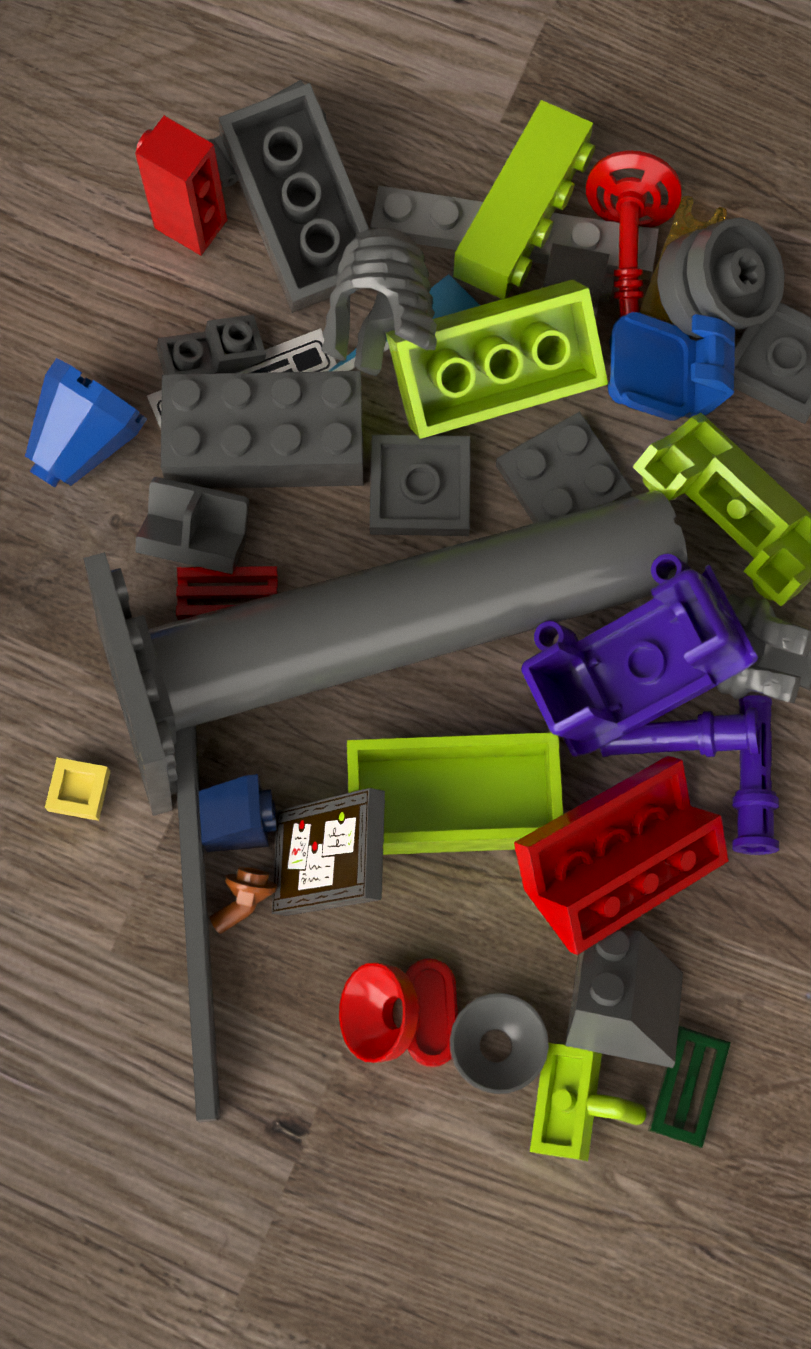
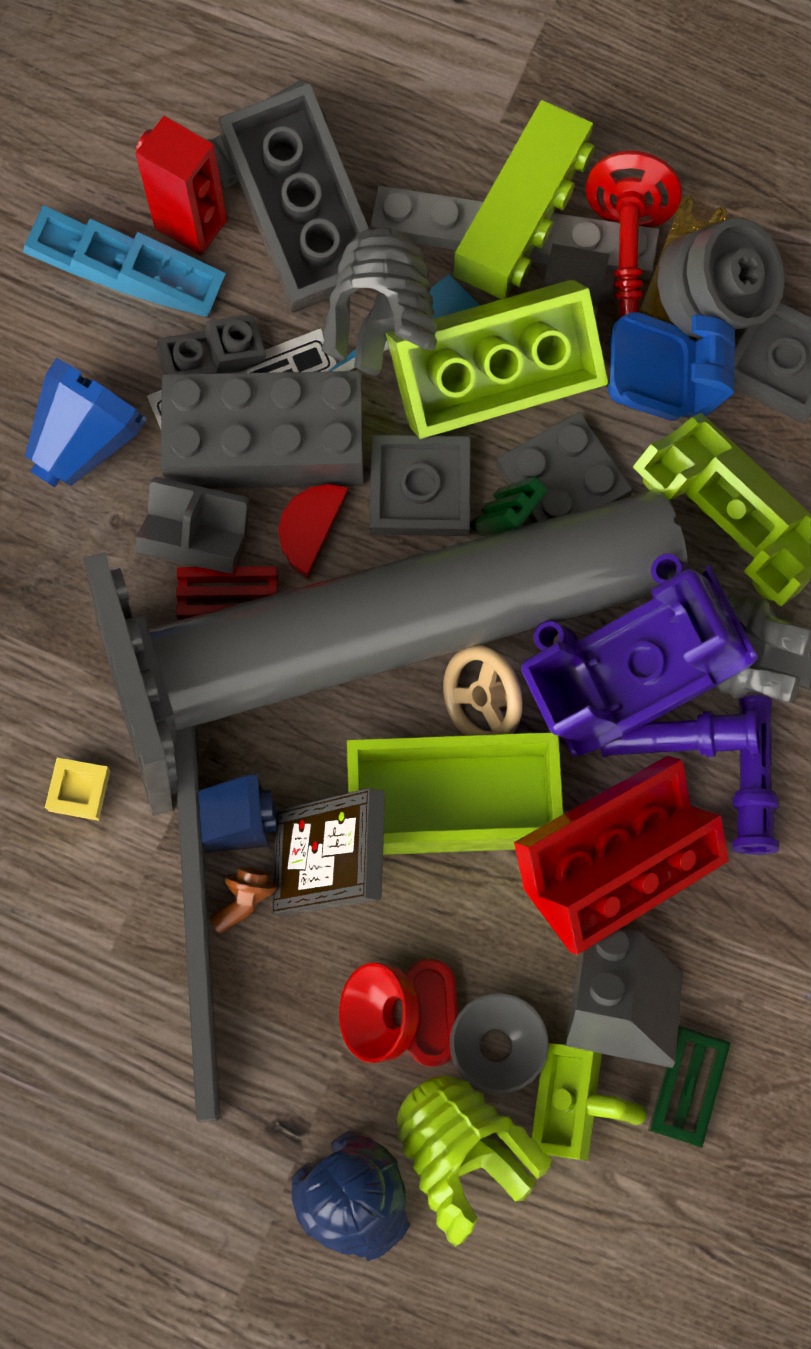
(124, 263): none -> dark azure slope
(308, 523): none -> red tile
(352, 1198): none -> dark blue hair
(444, 1137): none -> lime hair
(492, 693): none -> tan piece
(503, 512): none -> dark green tile

